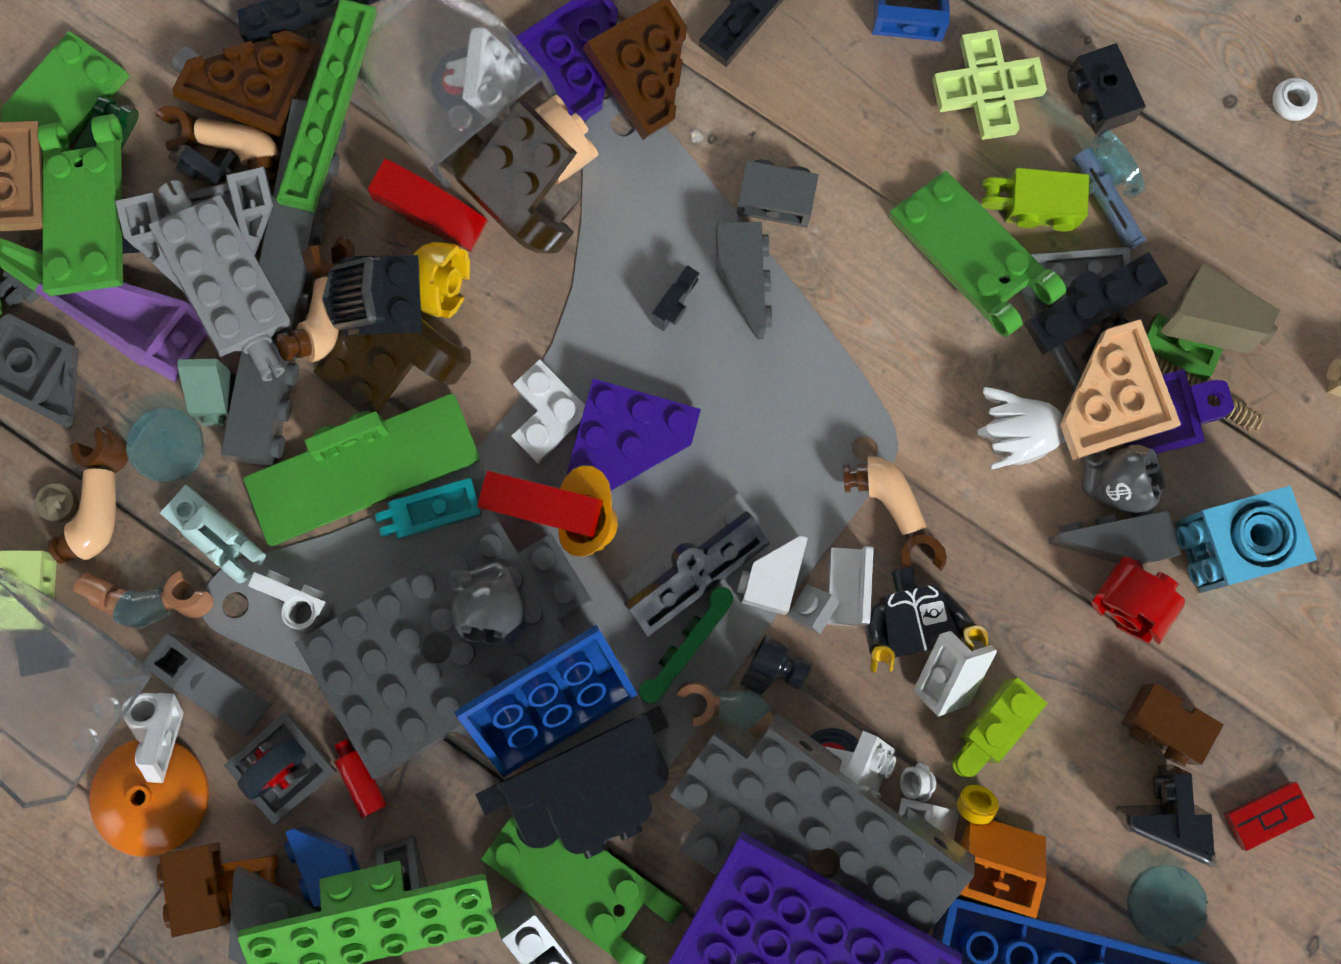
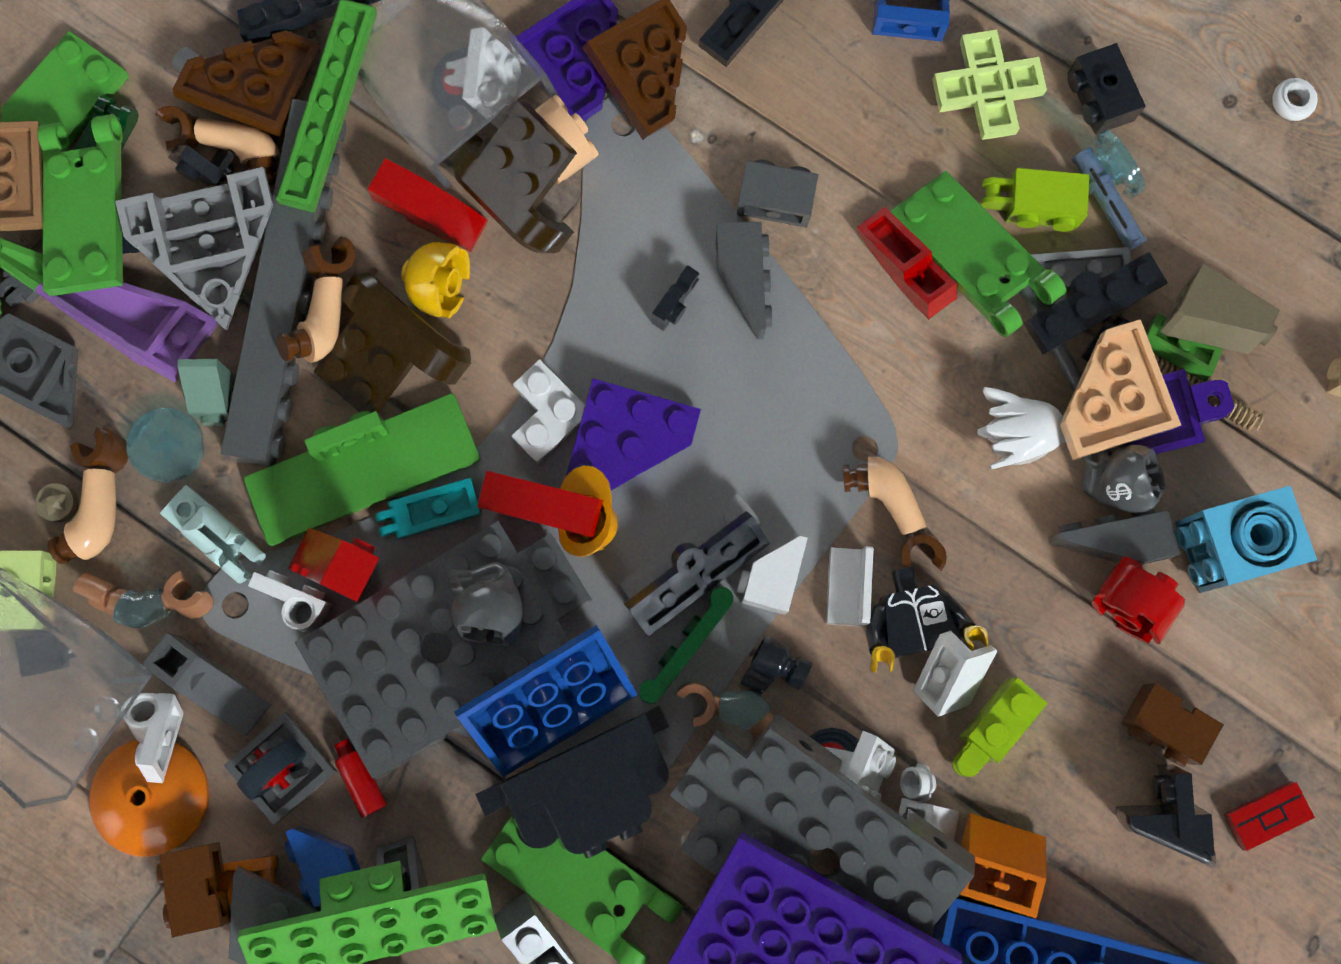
(221, 277): light grey plate -> none
(335, 562): none -> red wedge
(374, 295): black piece -> none
(813, 608): light grey plate -> none
(908, 263): none -> red slope
(977, 804): yellow tile -> none
(1167, 905): clear light blue tile -> none

